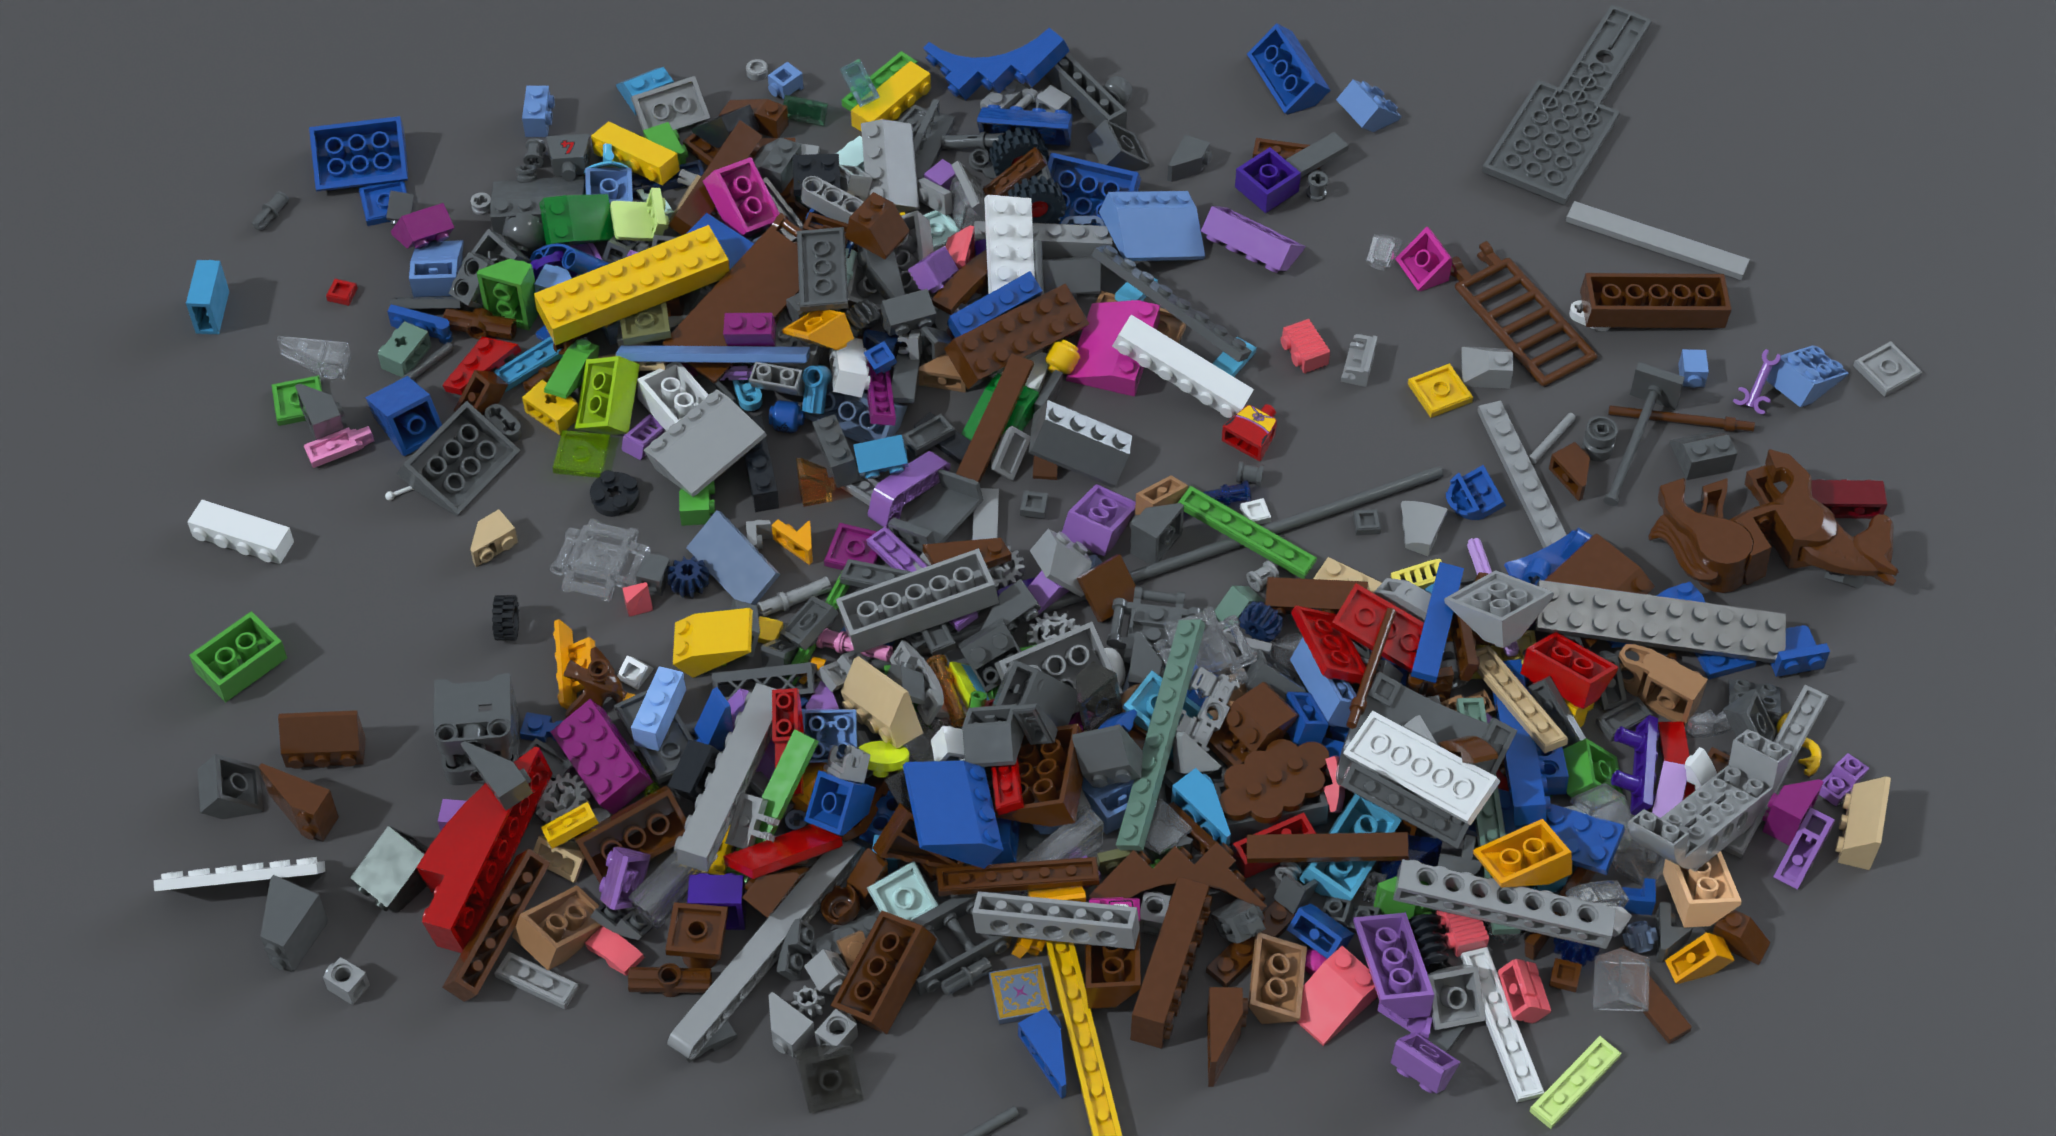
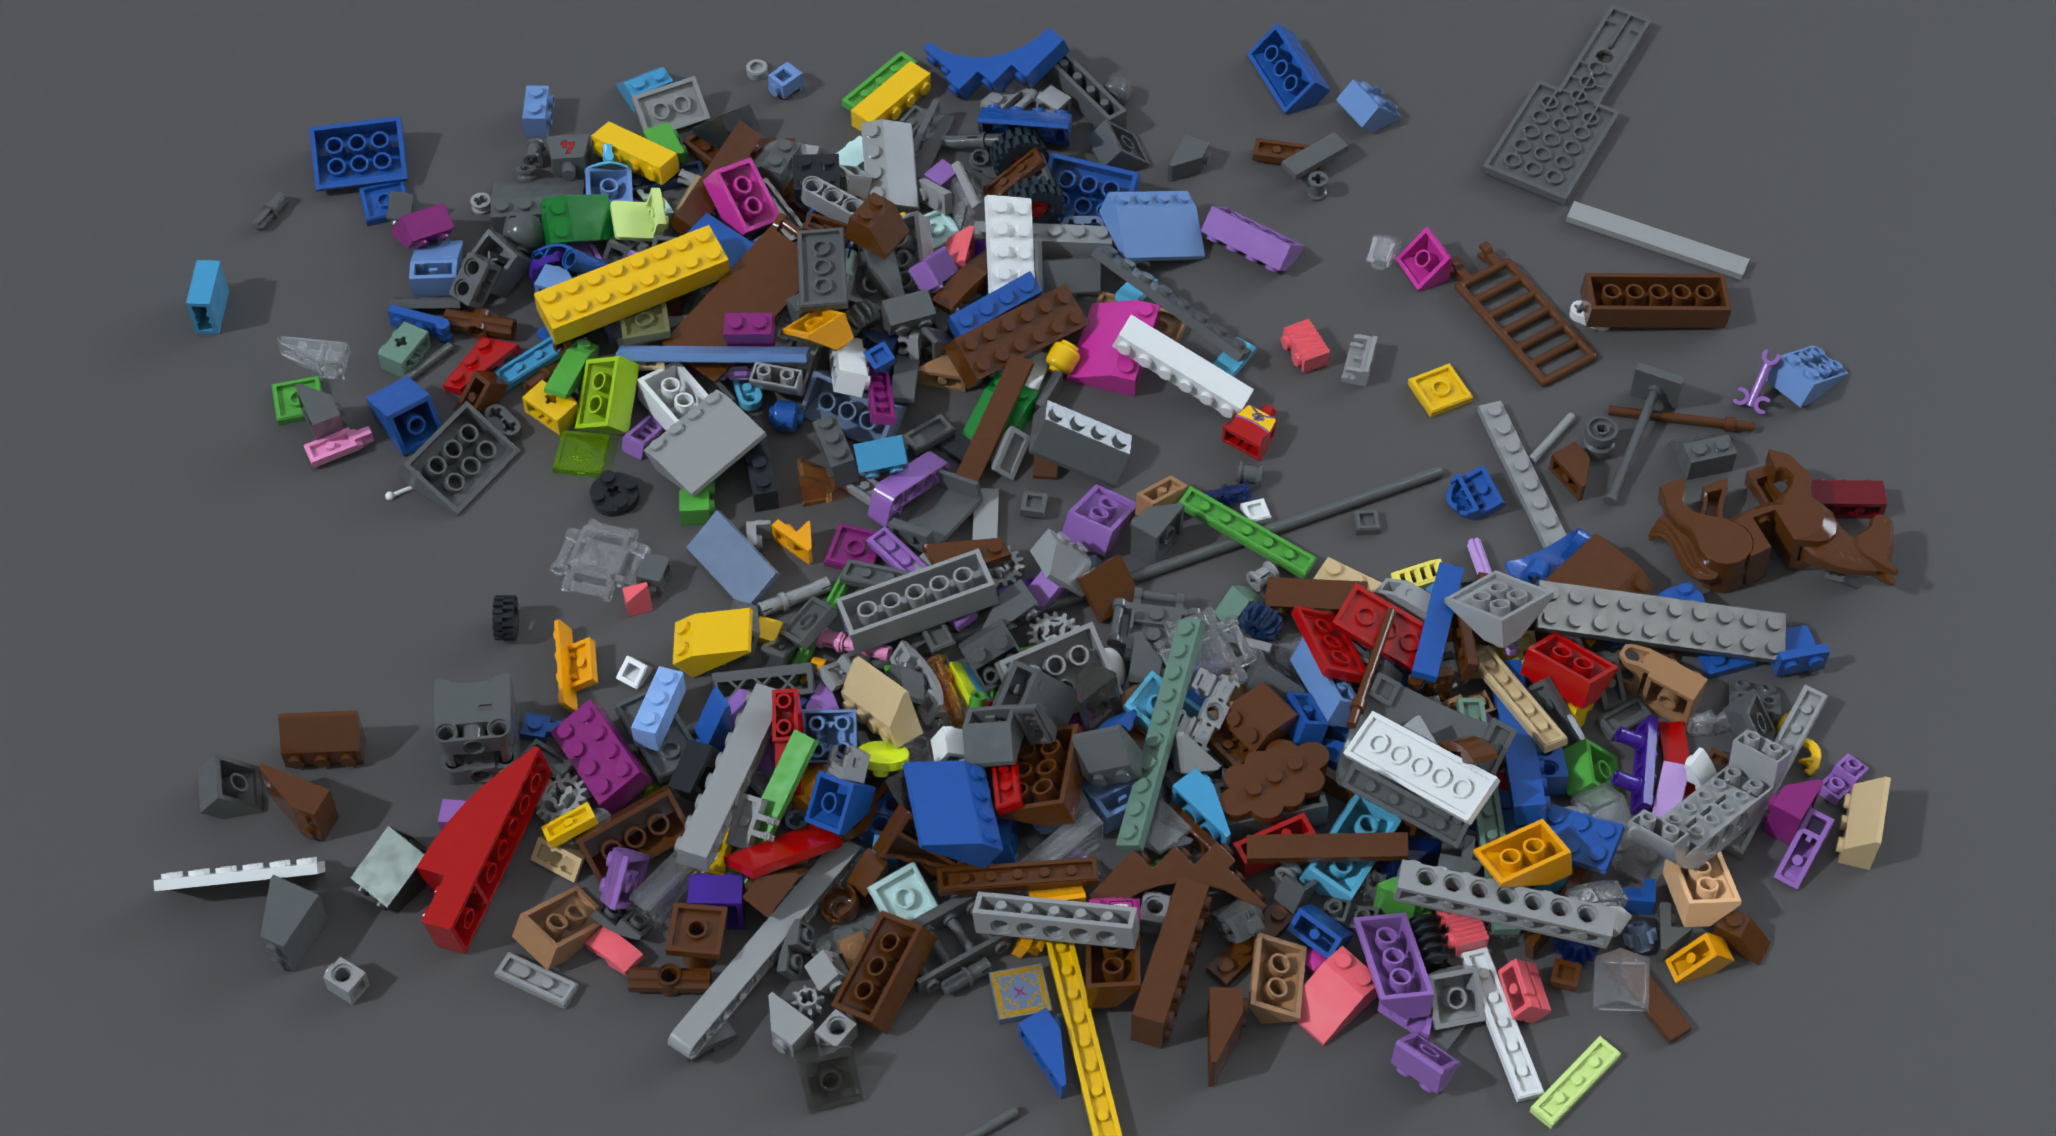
(238, 656): bright green brick -> none
(240, 532): white brick -> none
(341, 292): red tile -> none
(492, 537): tan slope -> none
(496, 925): reddish brown brick -> none
(500, 775): dark grey slope -> none
(509, 291): bright green slope -> none
(597, 681): reddish brown animal -> none
(688, 577): dark blue gear -> none
(769, 114): reddish brown slope -> none
(806, 109): clear green slope -> none
(815, 391): dark azure piece -> none
(859, 83): clear light blue slope -> none
(1109, 860): olive bracket -> none
(1267, 180): dark purple brick -> none
(1334, 793): coral slope -> none
(1421, 525): light grey slope -> none
(1487, 367): light grey slope -> none
(1693, 367): medium blue brick -> none
(1887, 369): light grey tile -> none

